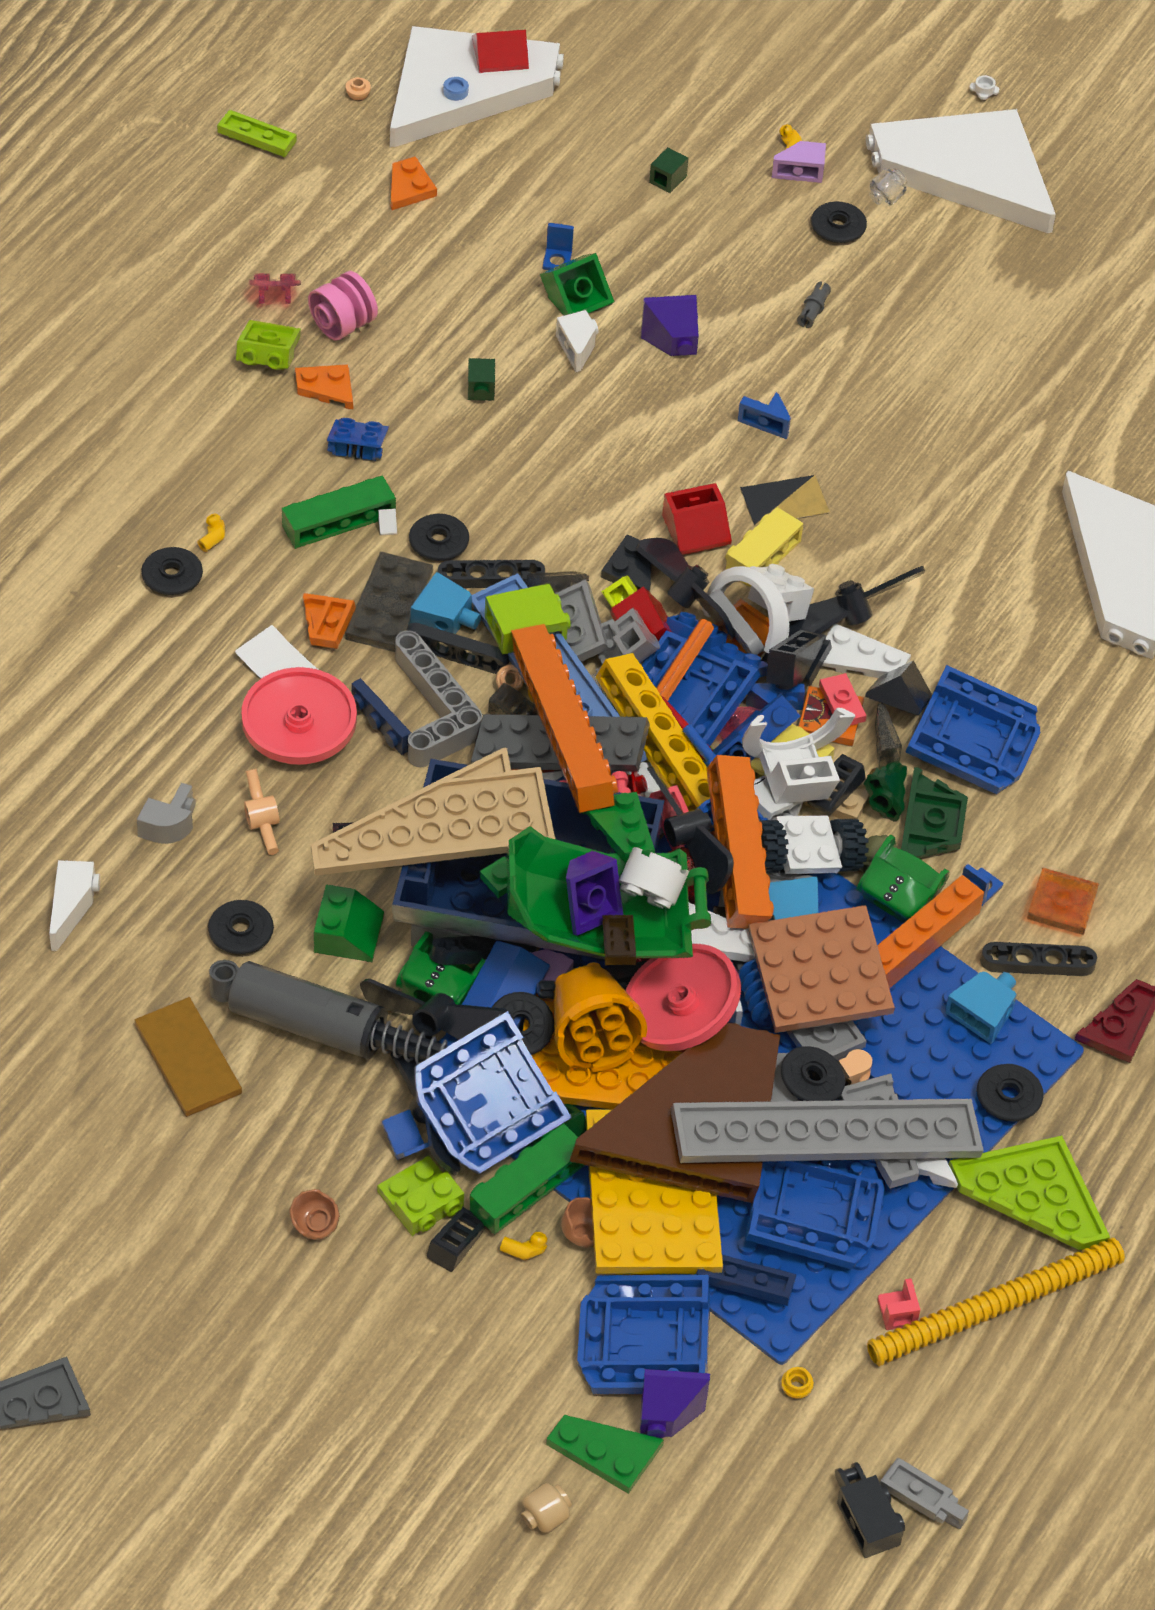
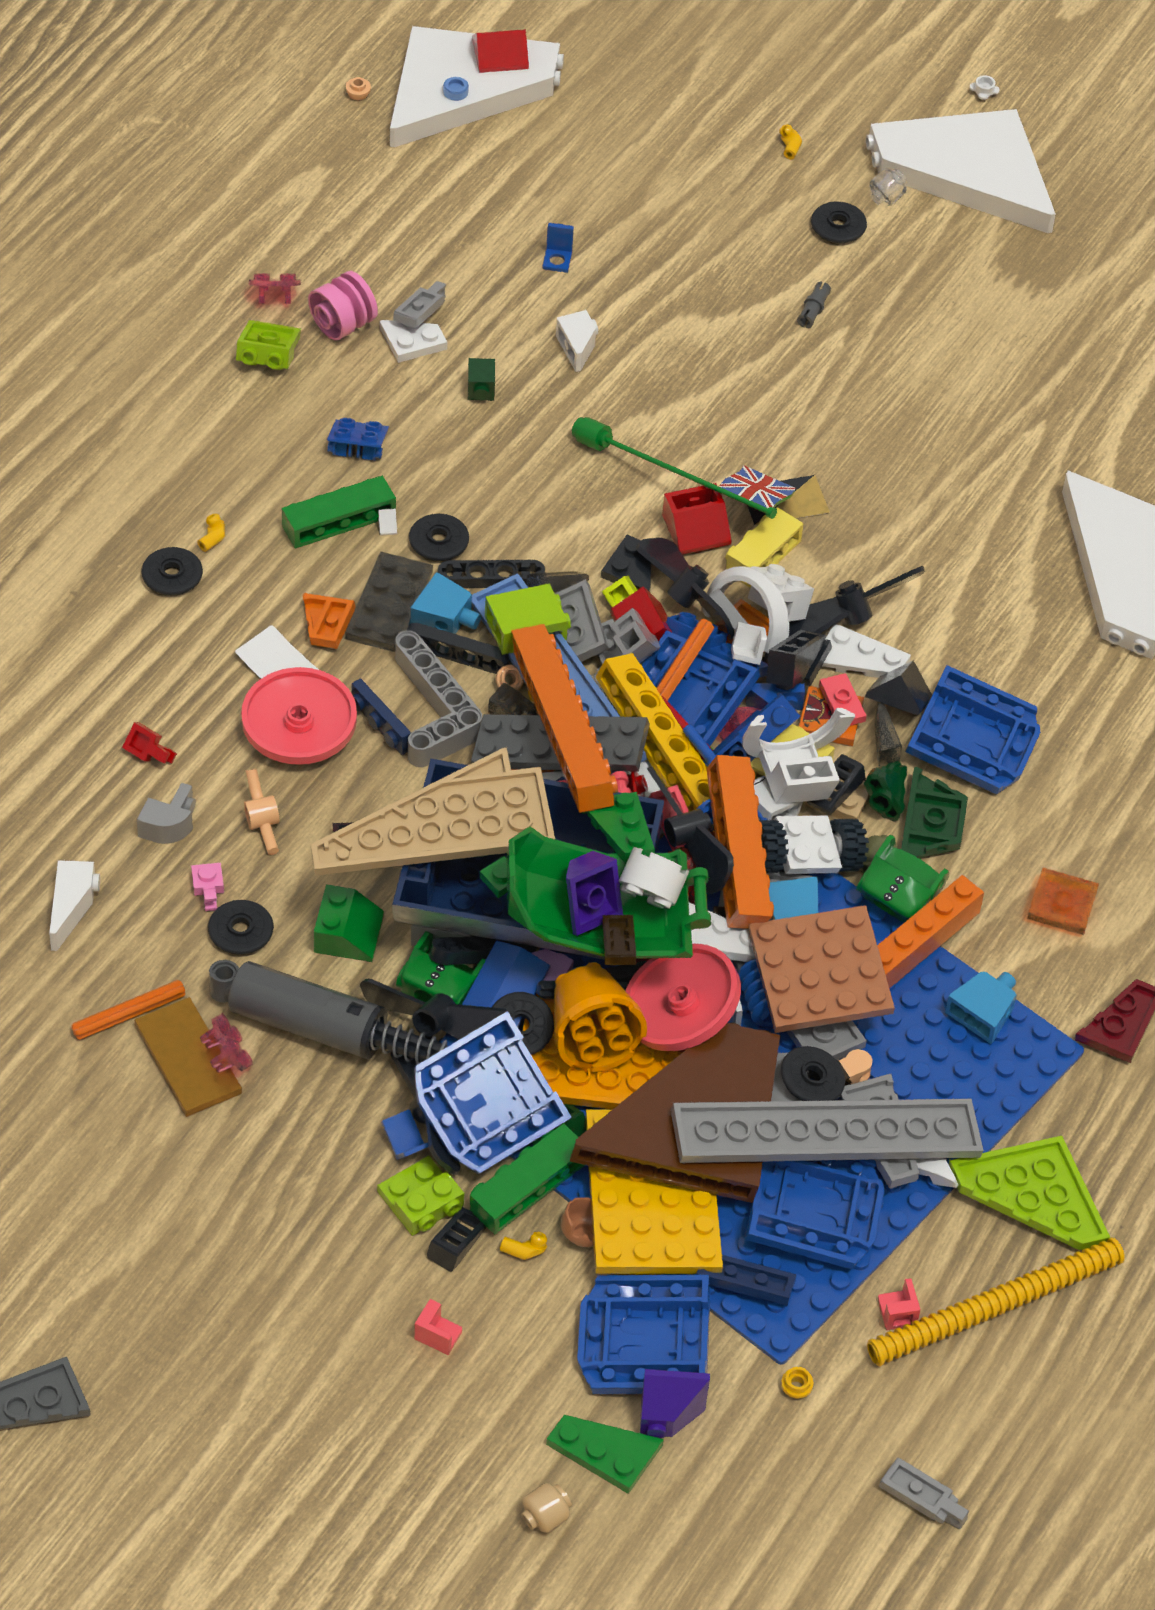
(128, 1009): none -> orange axle
(144, 744): none -> red plate
(208, 882): none -> bright pink plate
(229, 1038): none -> clear pink plate
(257, 133): lime plate -> none
(314, 1214): nougat hair -> none
(325, 383): orange wing -> none
(410, 183): orange wing -> none
(412, 342): none -> white wing
(420, 305): none -> light grey hinge
(435, 1330): none -> coral panel
(578, 285): green slope -> none
(668, 170): dark green brick -> none
(671, 324): dark purple slope -> none
(744, 486): none -> flag
(748, 643): none -> white panel
(768, 418): blue slope -> none
(800, 162): lavender slope -> none
(868, 1511): black brick -> none
(982, 879): blue bracket -> none
(1005, 1108): black wheel -> none
(1038, 954): black beam -> none

